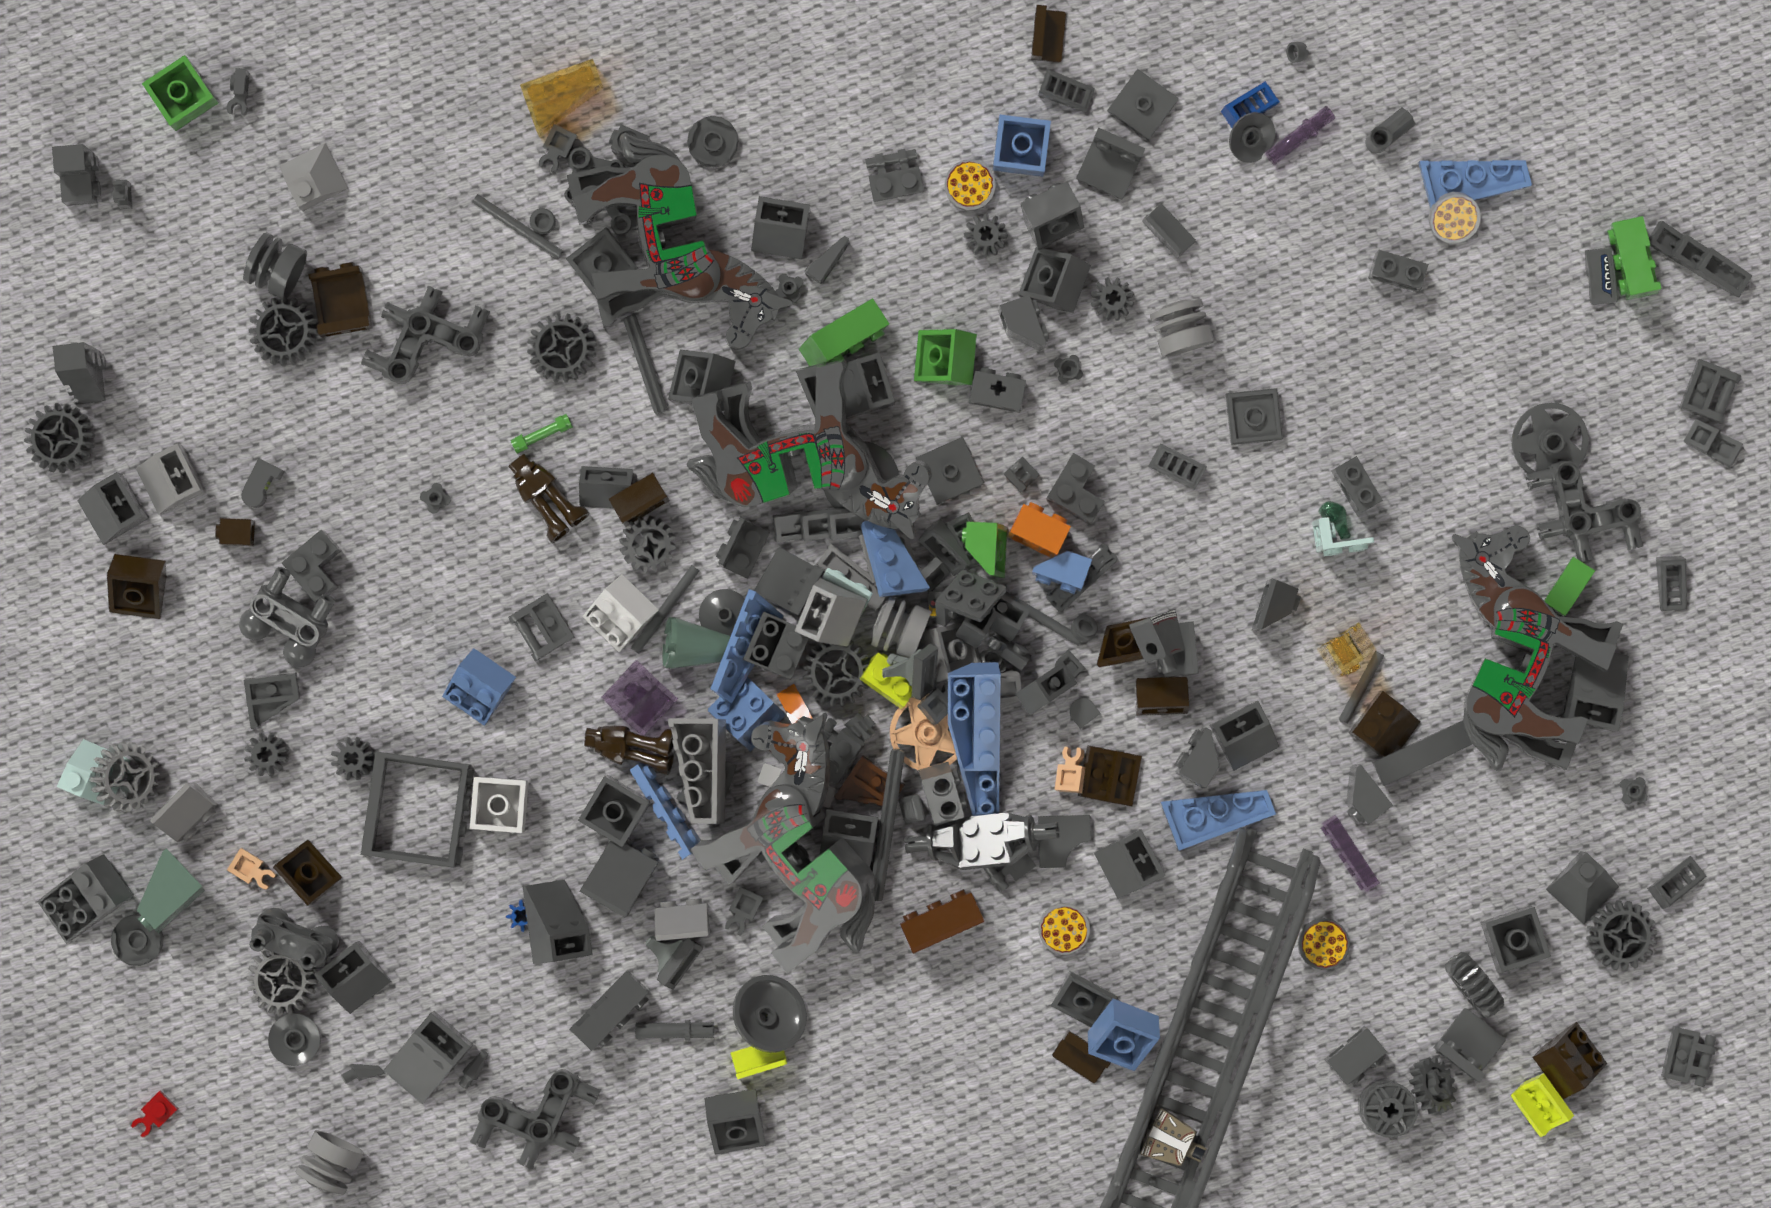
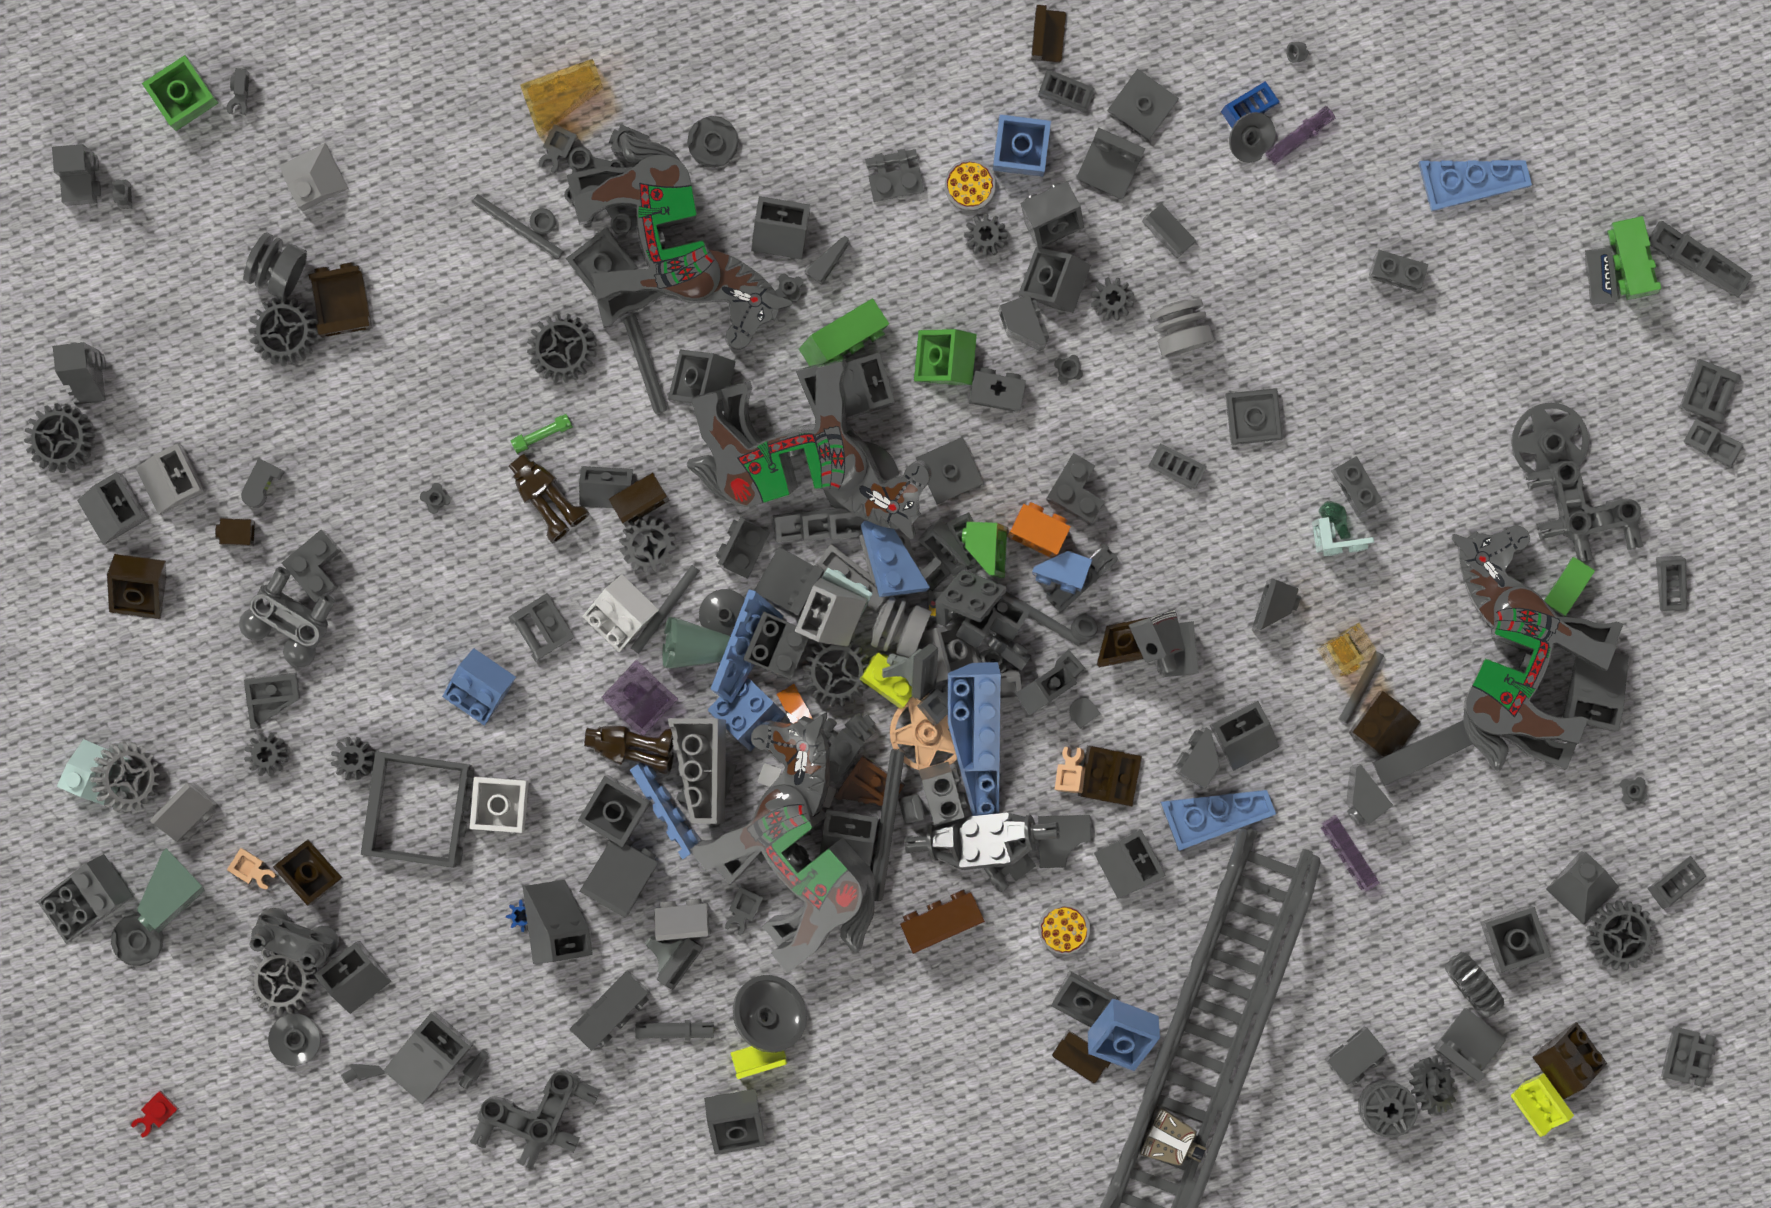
(327, 1167): light grey wheel -> none
(412, 341): dark grey pin -> none
(1021, 474): dark grey tile -> none
(1162, 696): dark brown panel -> none
(1323, 944): tile -> none
(1390, 130): dark grey piece -> none
(1454, 217): tile -> none

